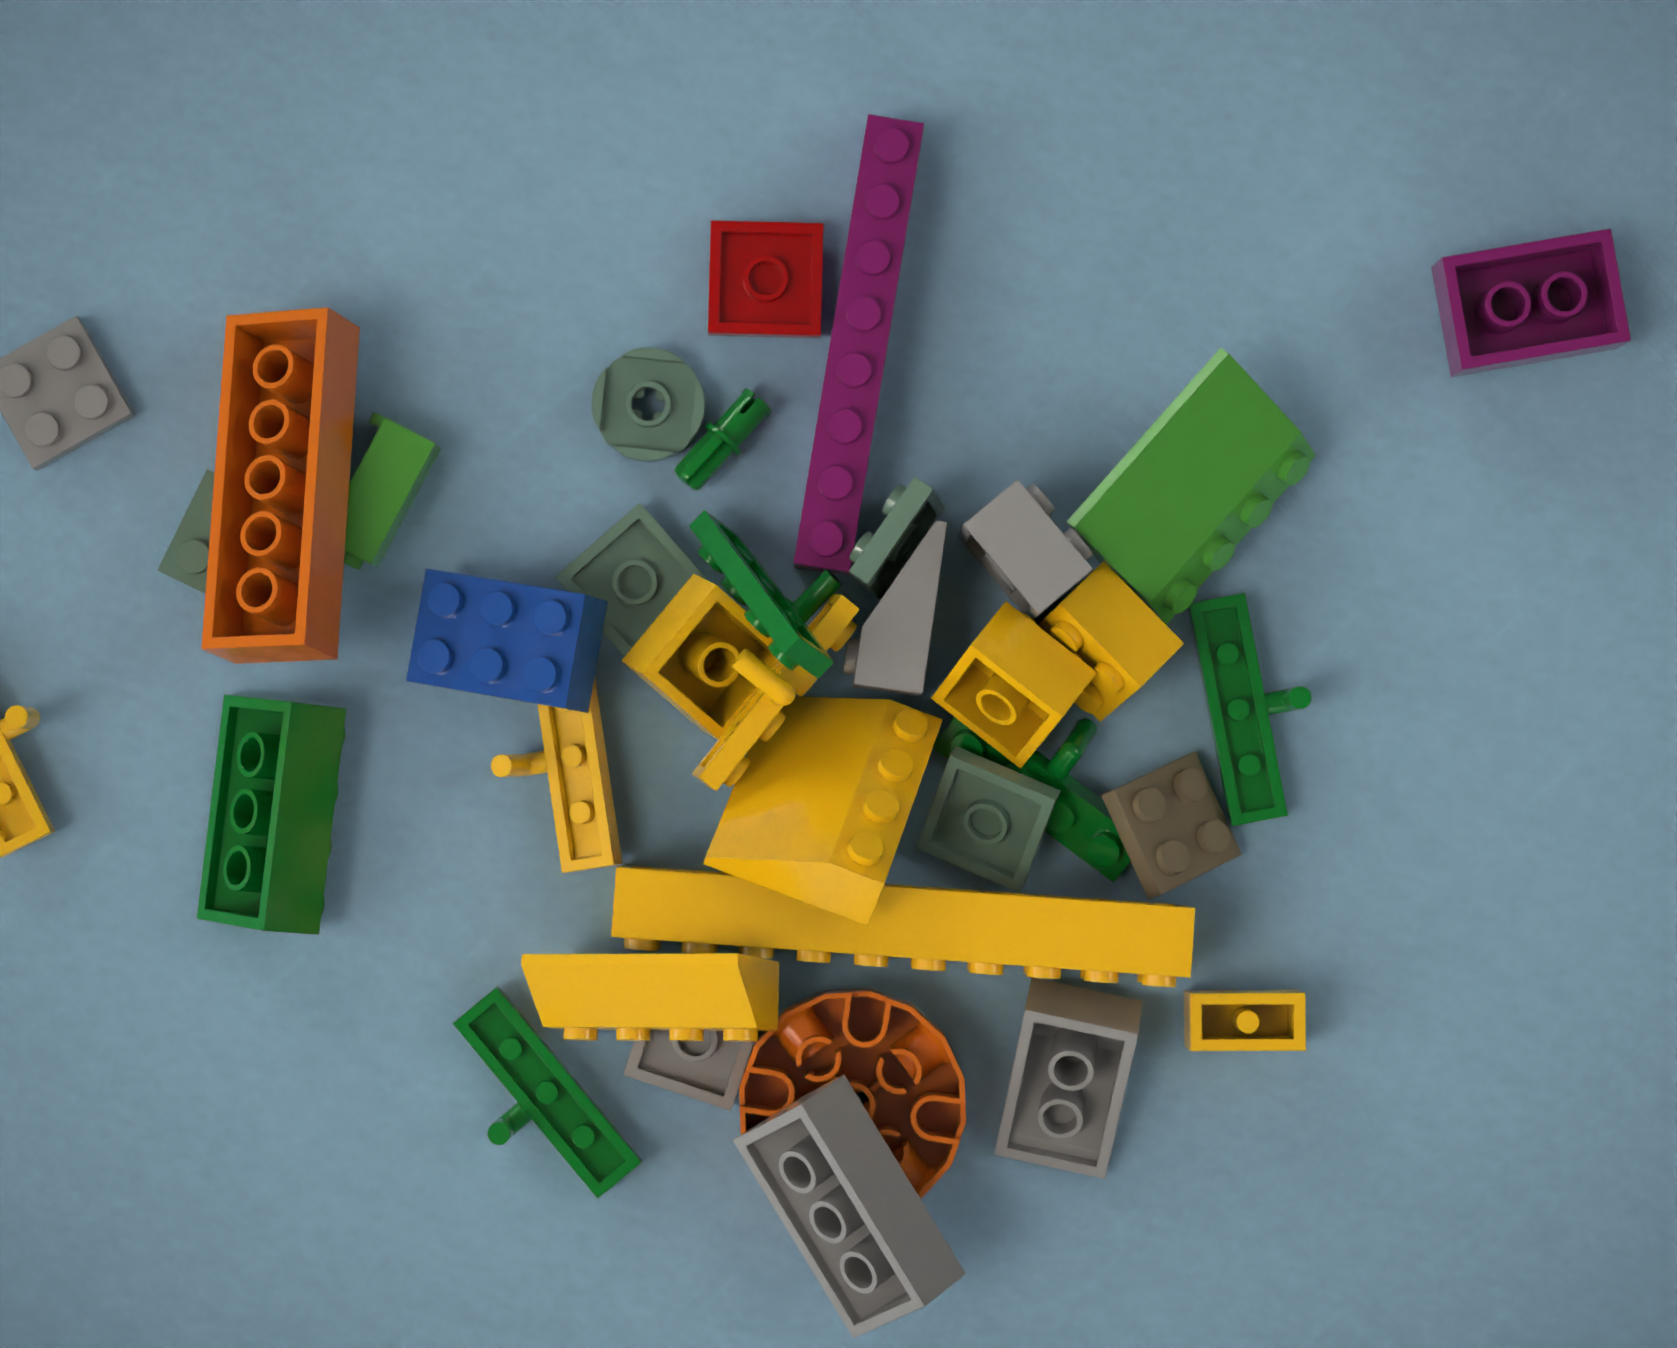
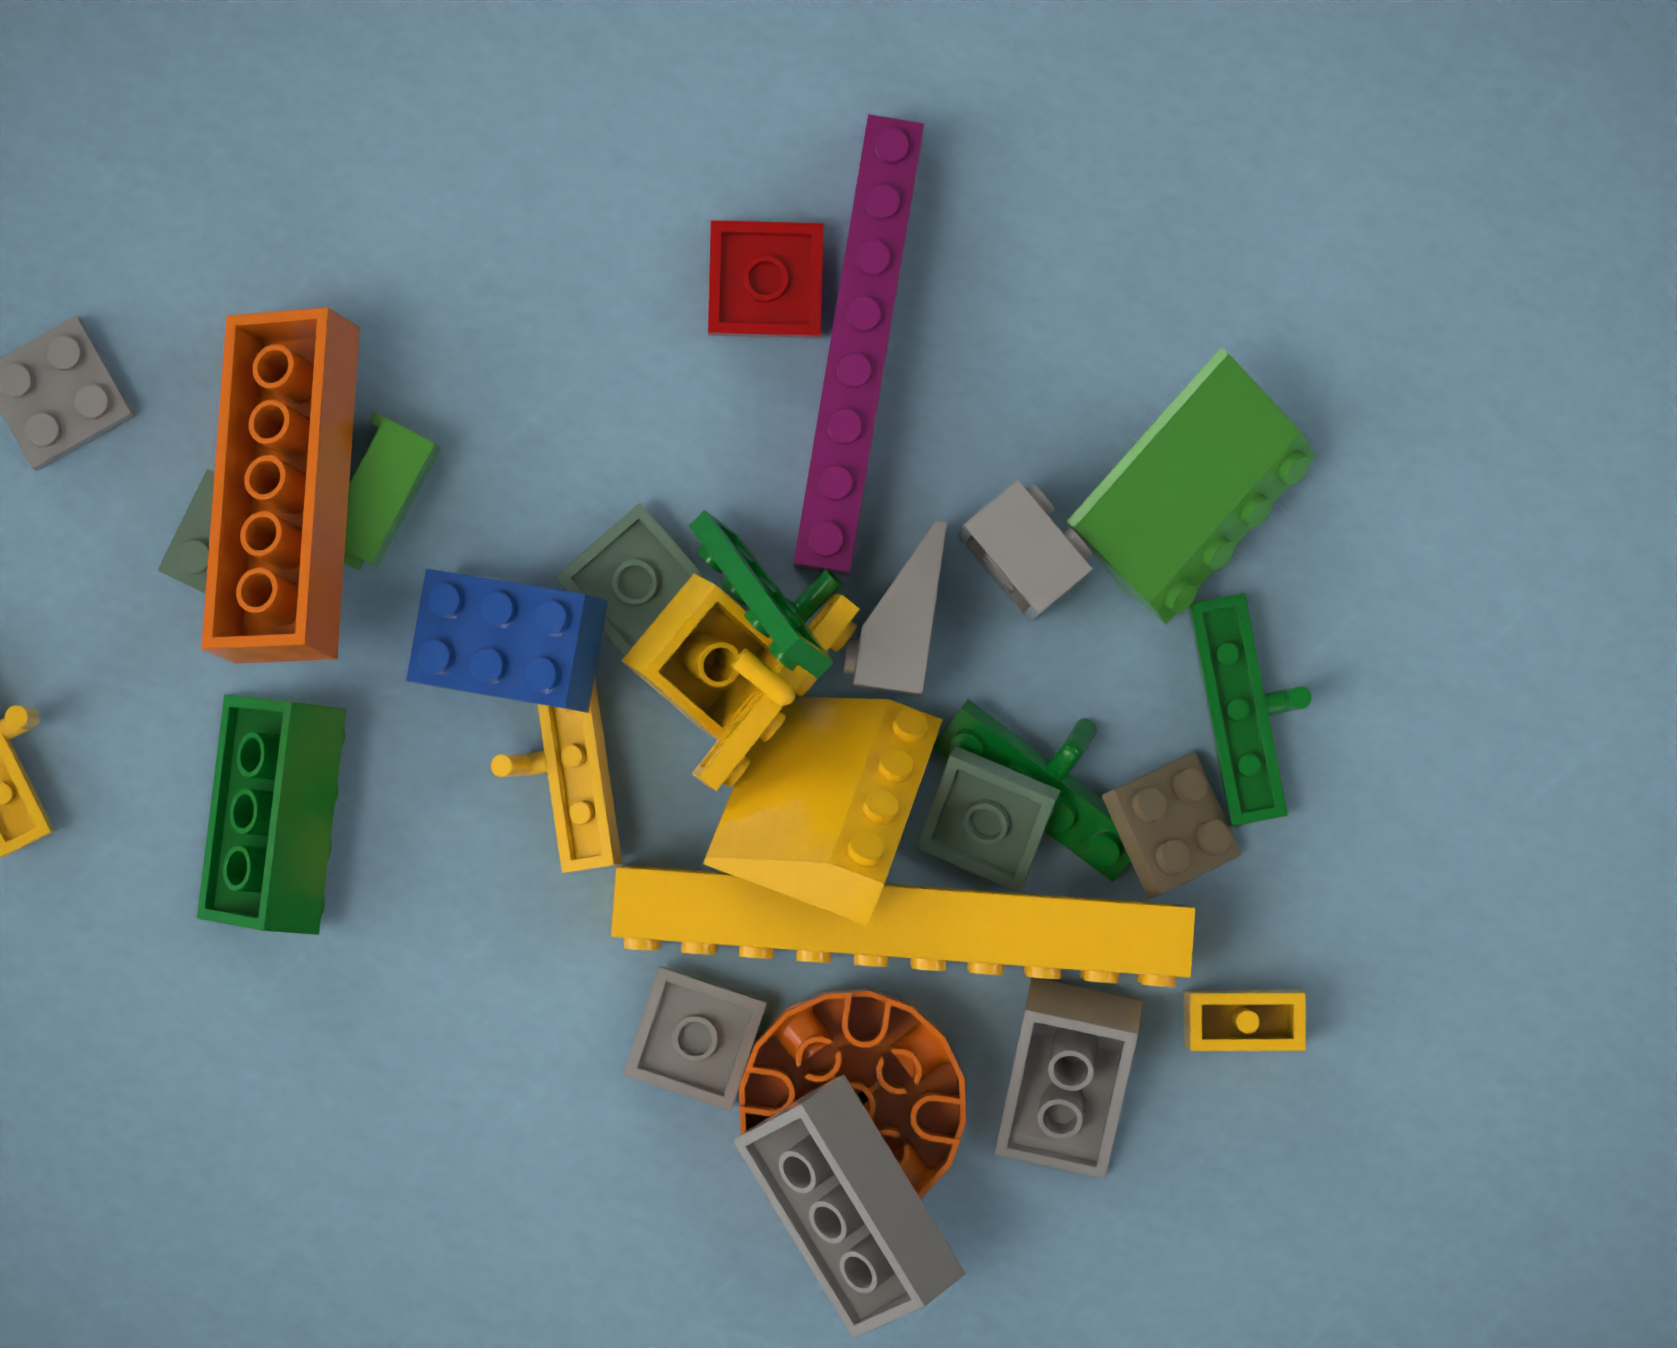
(545, 1094): green plate -> none
(627, 380): sand green plate -> none
(654, 993): yellow slope -> none
(722, 440): green axle -> none
(883, 555): sand green plate -> none
(1013, 684): yellow brick -> none
(1113, 636): yellow brick -> none
(1530, 302): magenta brick -> none

